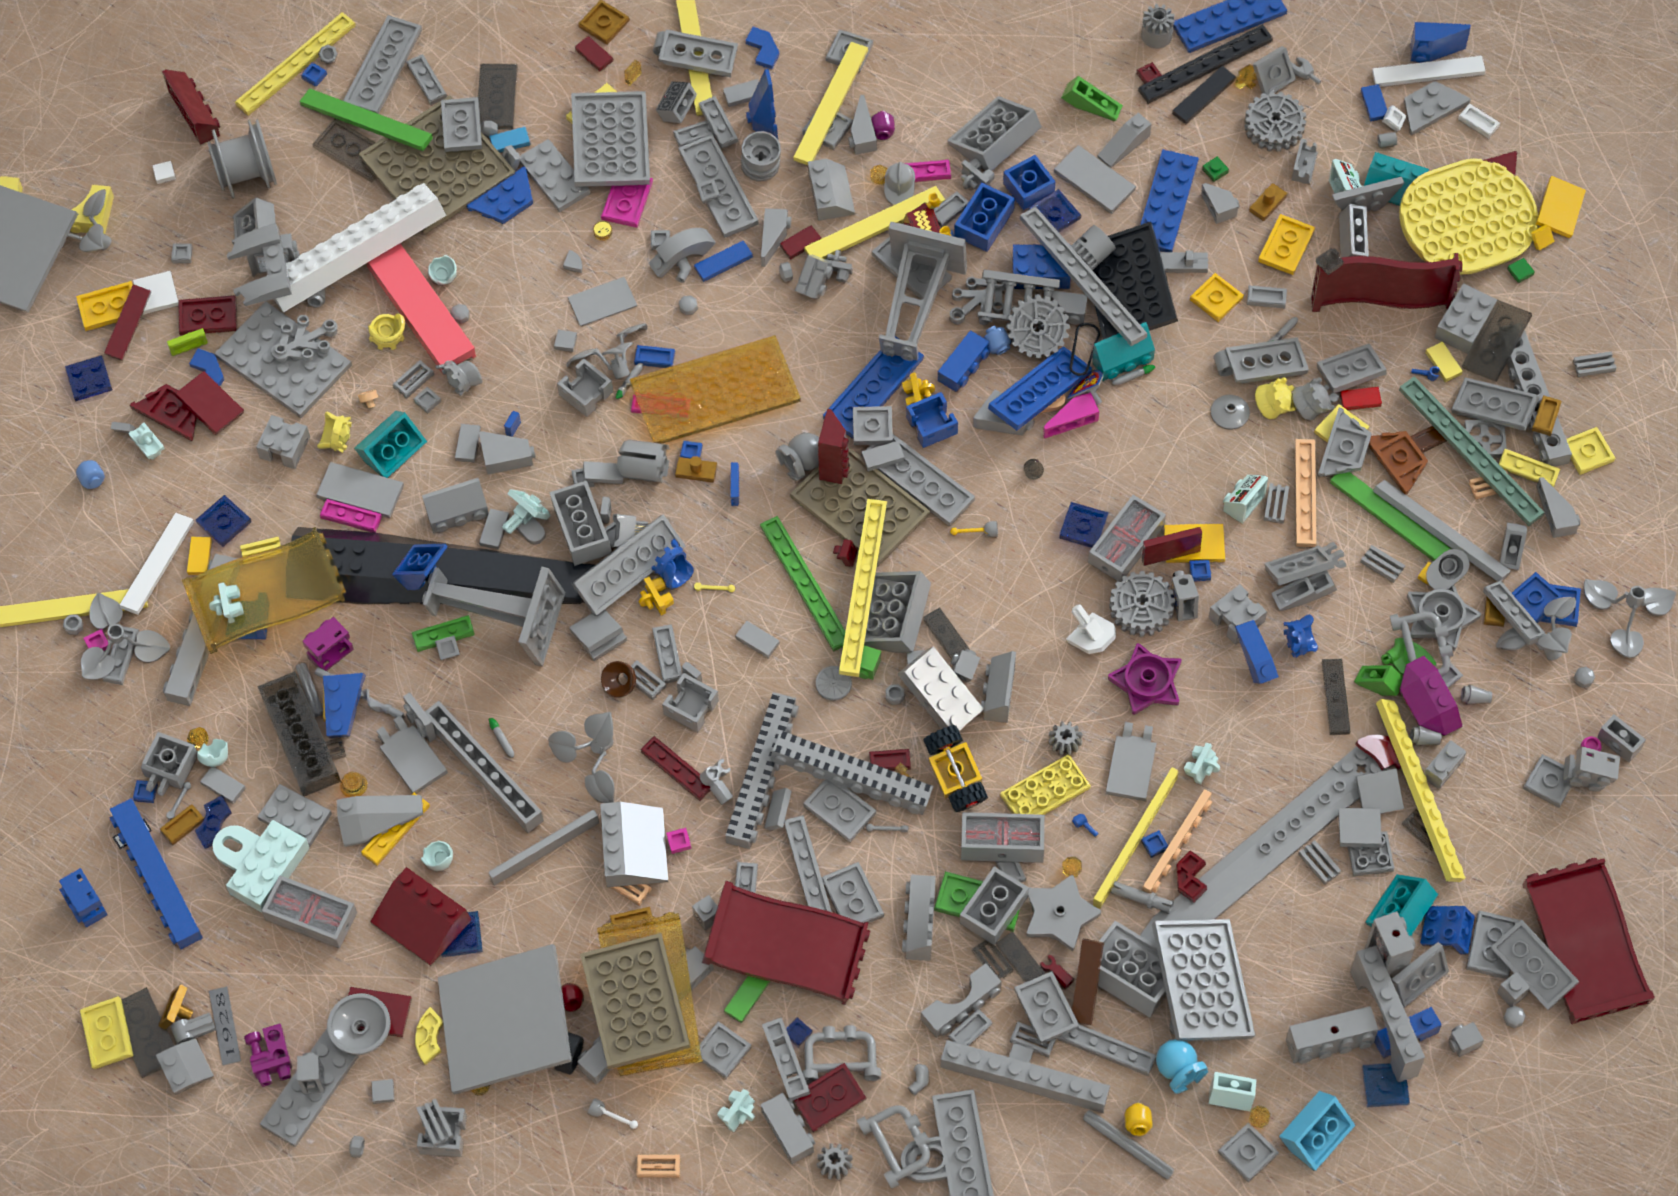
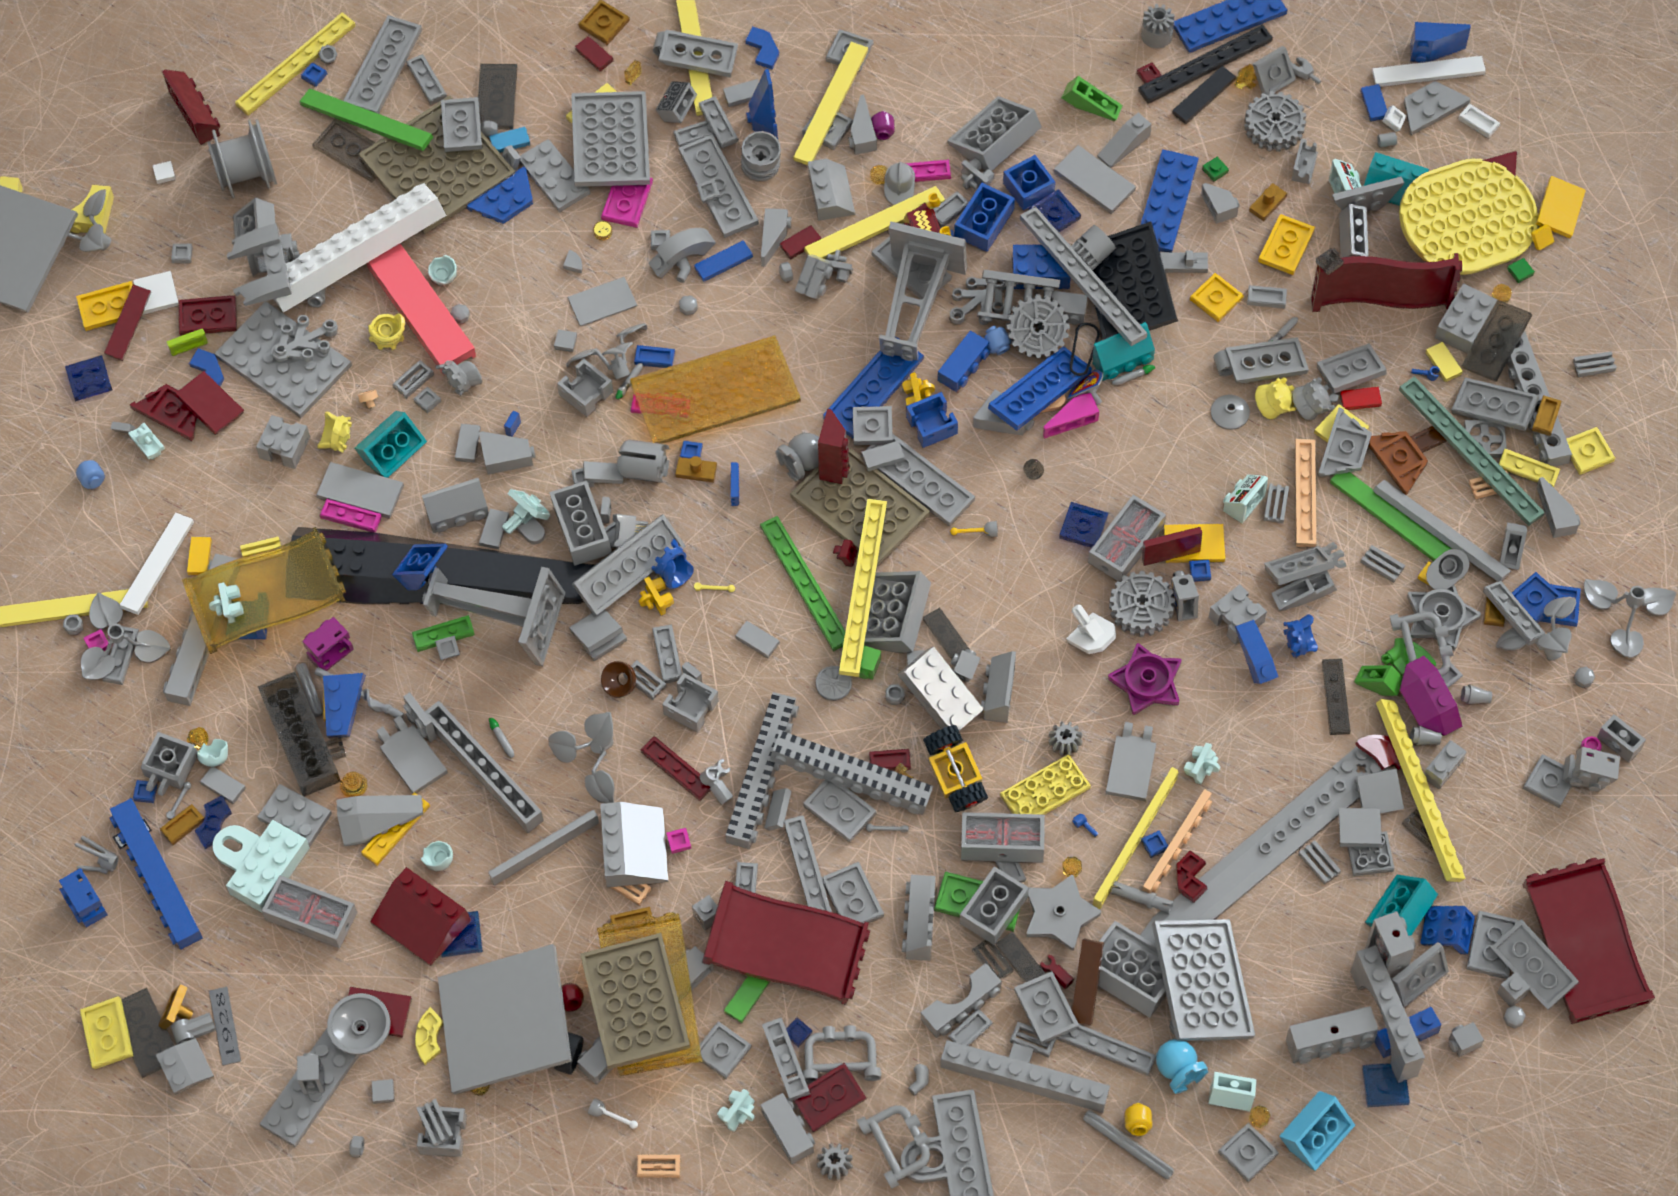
(106, 860): none -> light grey plant
(223, 520): clear blue plate -> none
(272, 1060): magenta hips -> none
(1502, 292): none -> clear yellow tile

